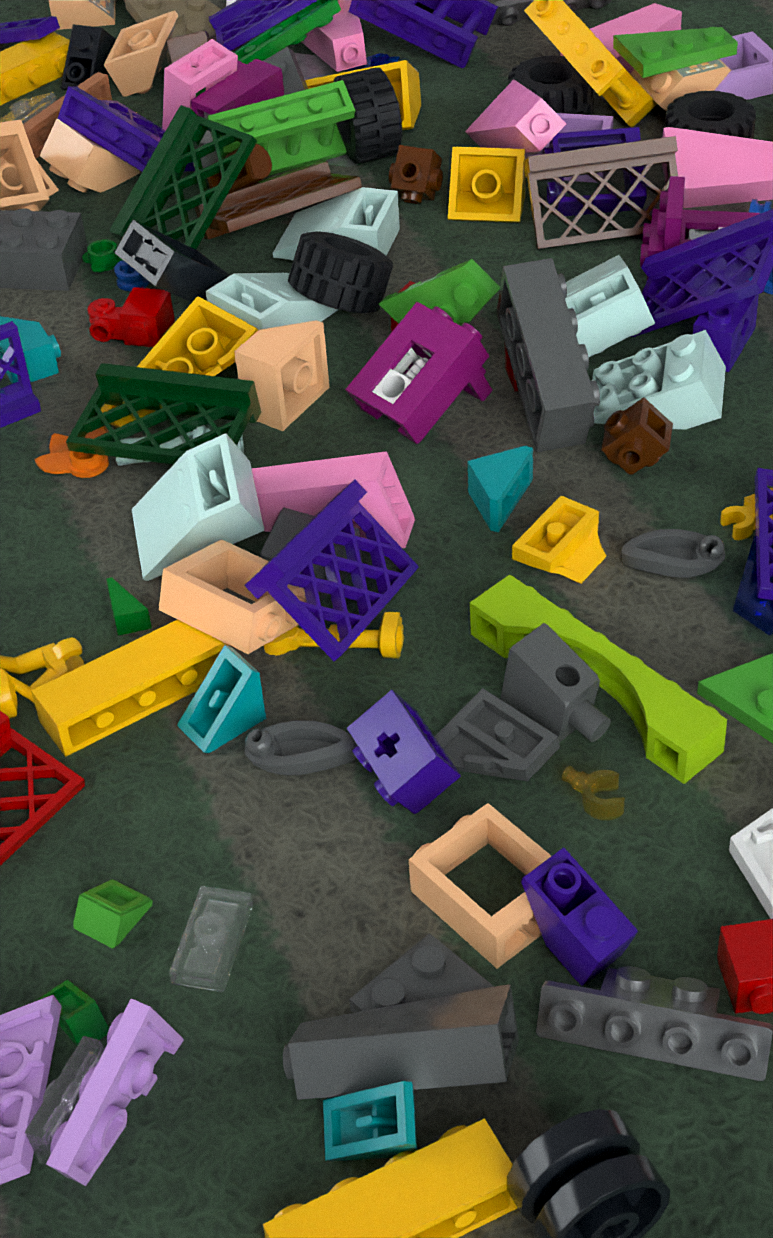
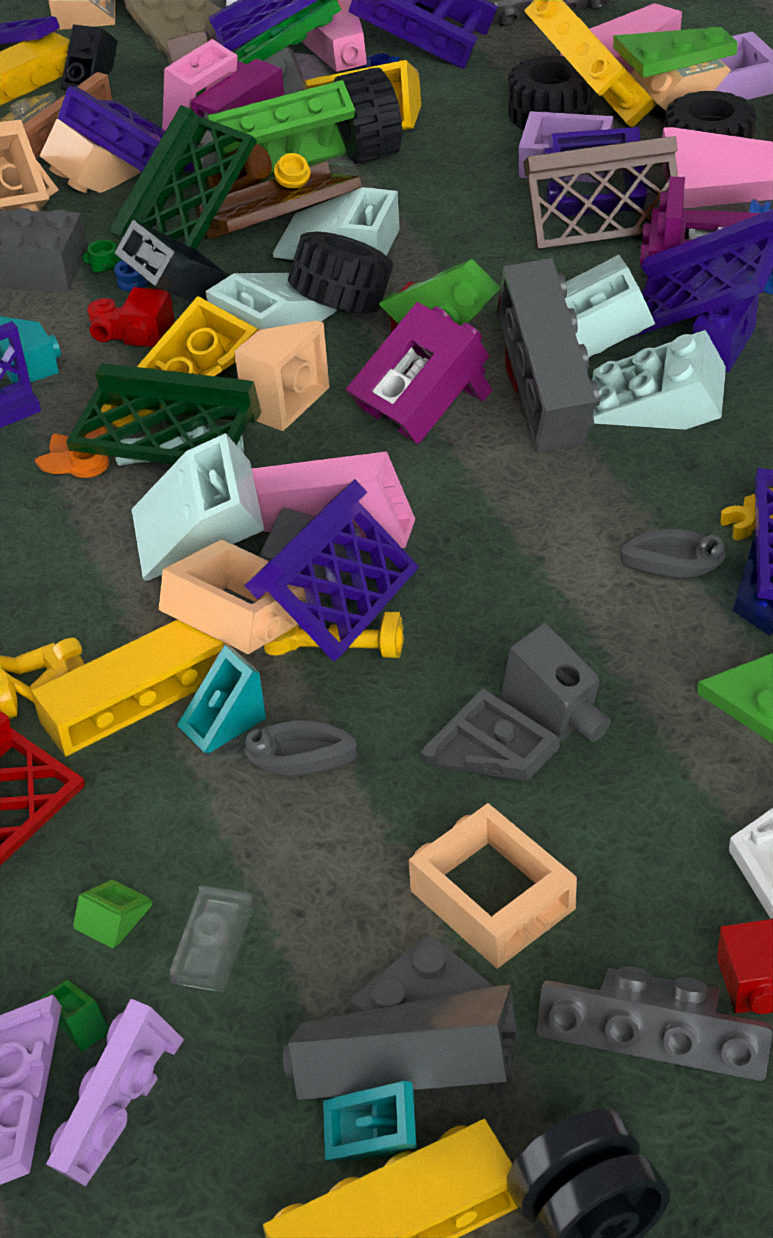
(62, 1097): clear plate -> none
(128, 612): green piece -> none
(140, 53): light nougat slope -> none
(292, 171): none -> yellow plate
(401, 753): dark purple brick -> none
(416, 174): reddish brown brick -> none
(487, 184): yellow slope -> none
(499, 483): teal slope -> none
(516, 121): bright pink slope -> none
(562, 541): yellow slope -> none
(576, 917): dark purple slope -> none
(592, 783): clear yellow piece -> none
(637, 436): reddish brown brick -> none
(674, 726): lime arch -> none

